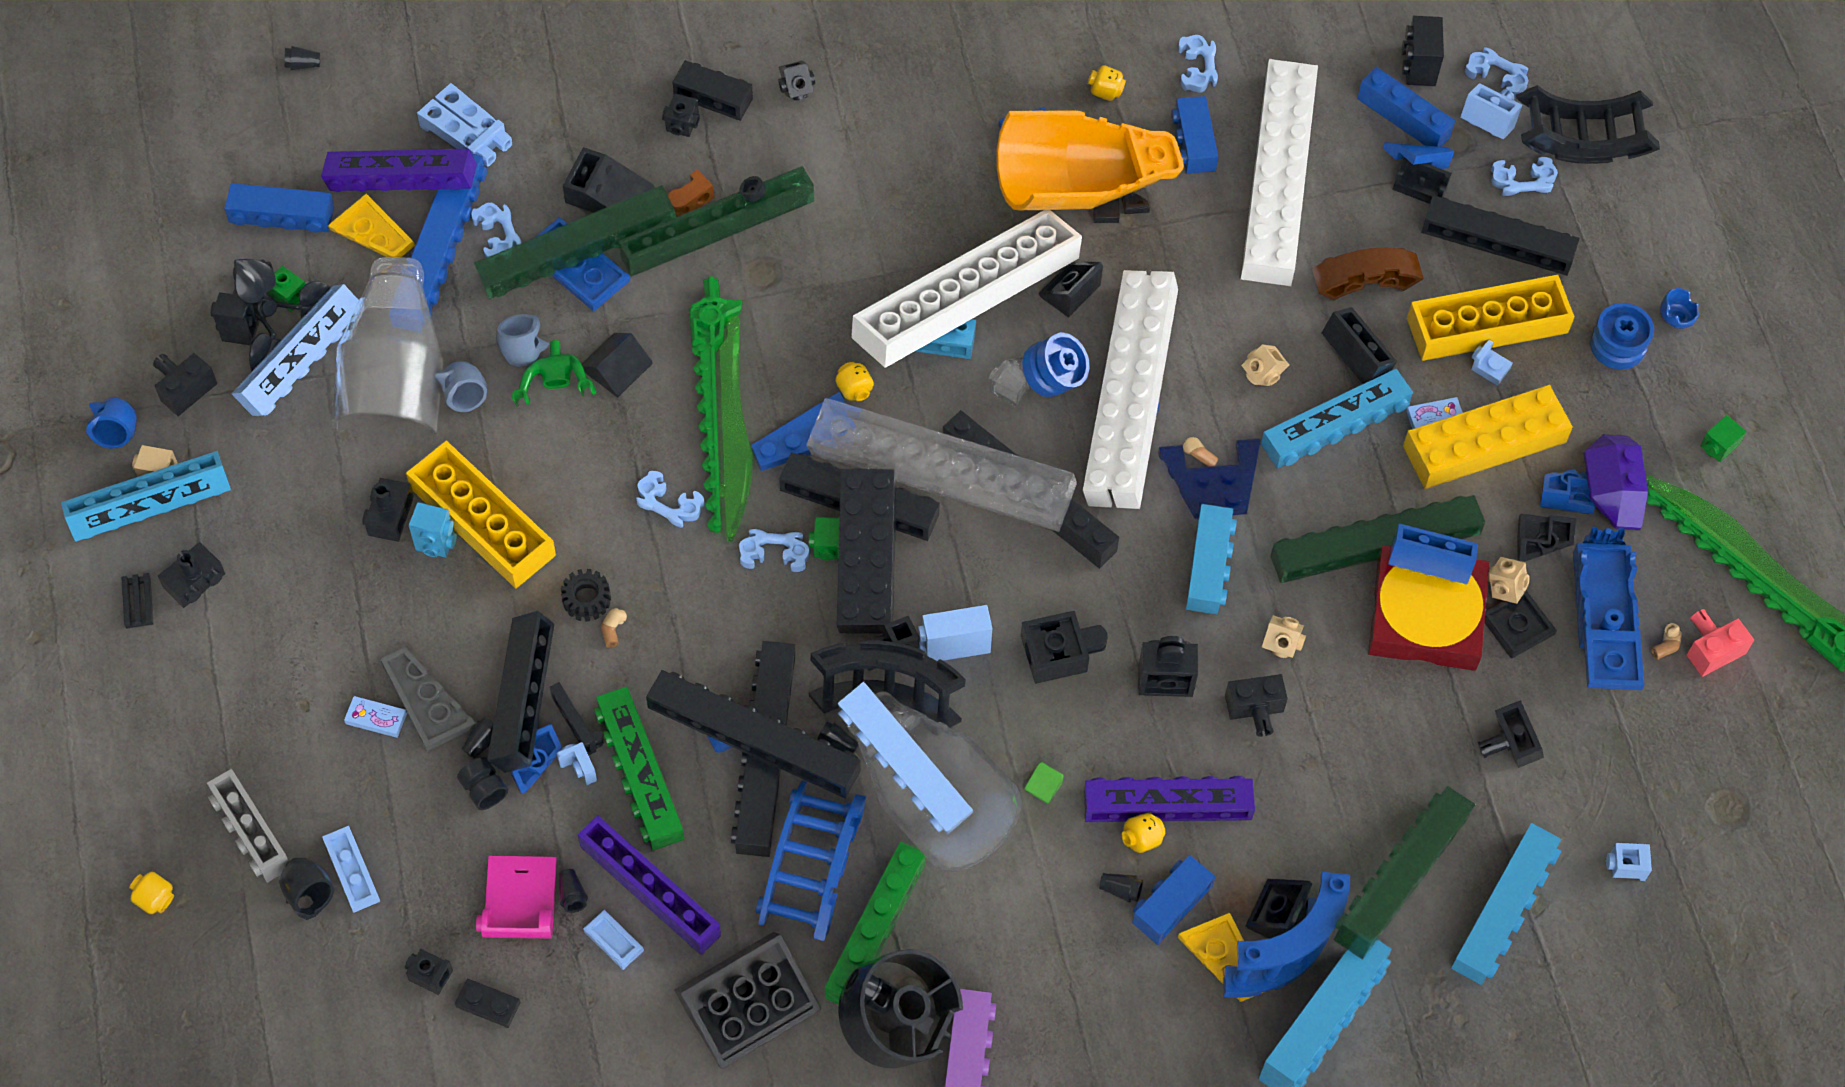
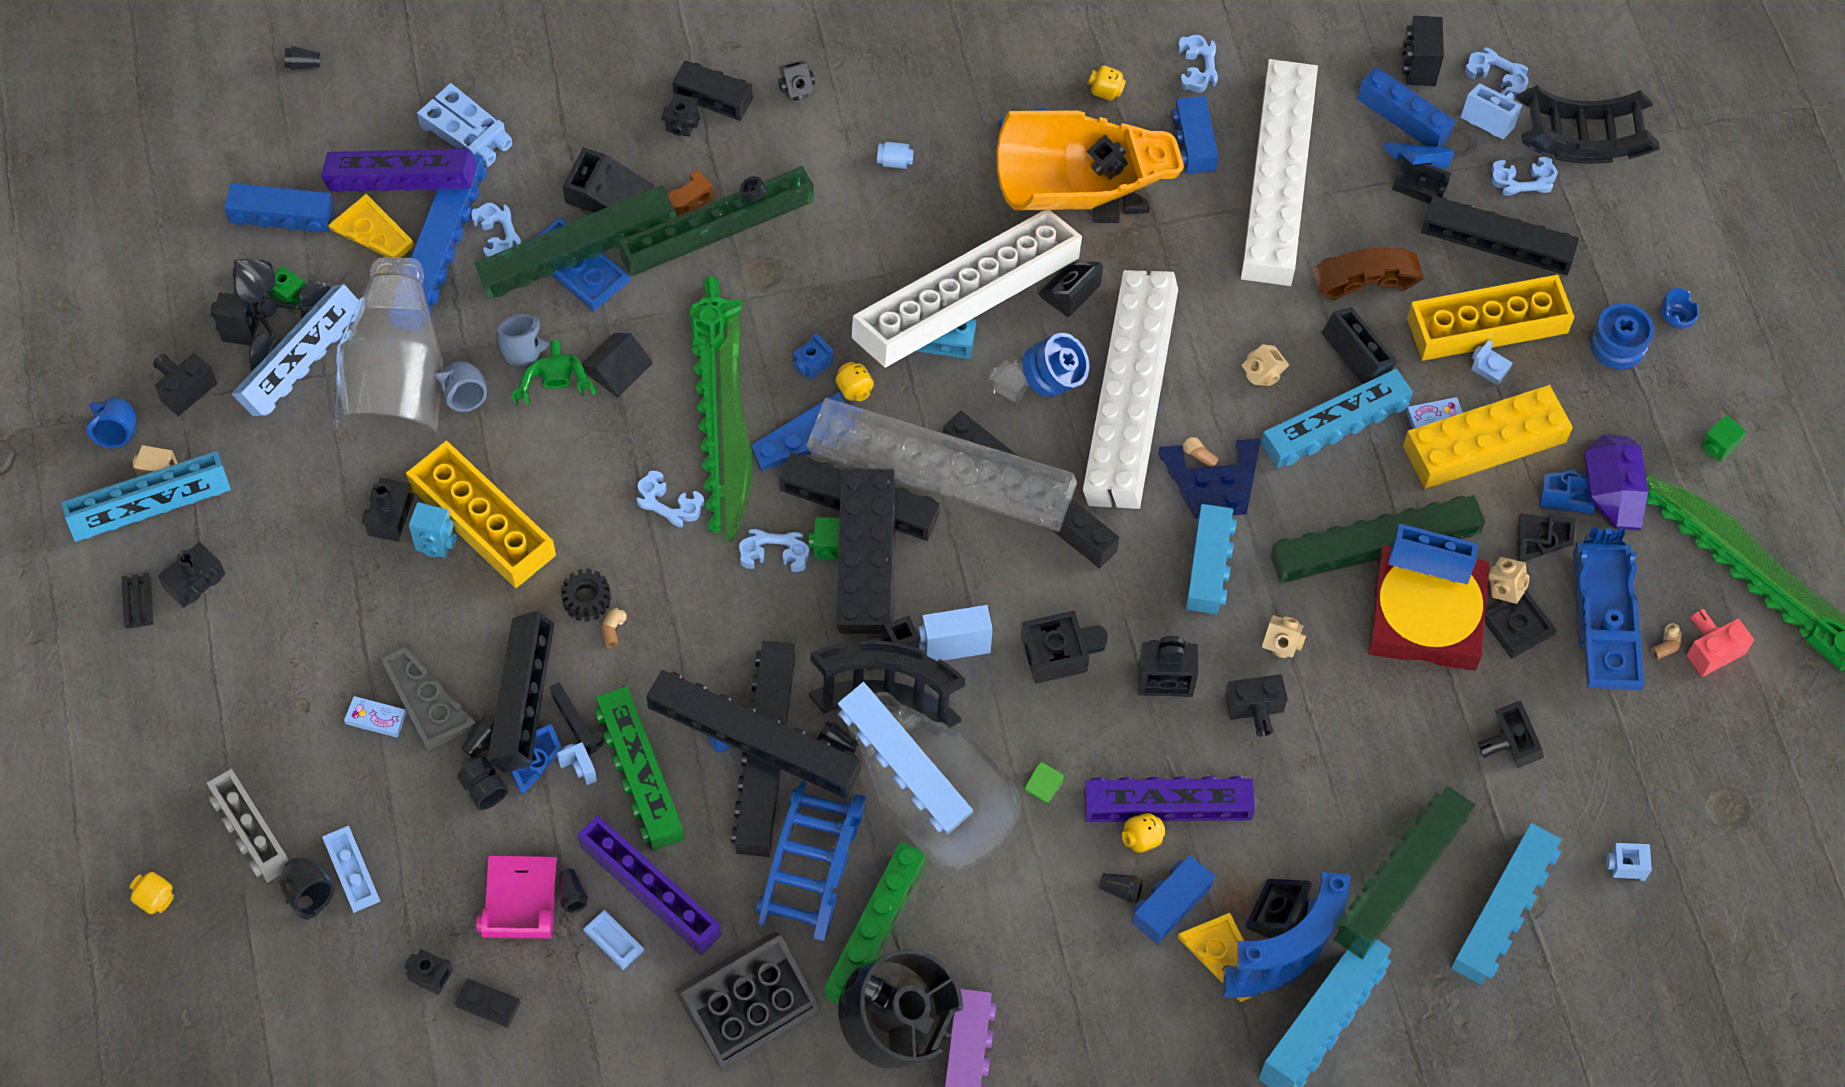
(813, 357): none -> blue brick
(895, 155): none -> light blue brick
(1107, 157): none -> black brick

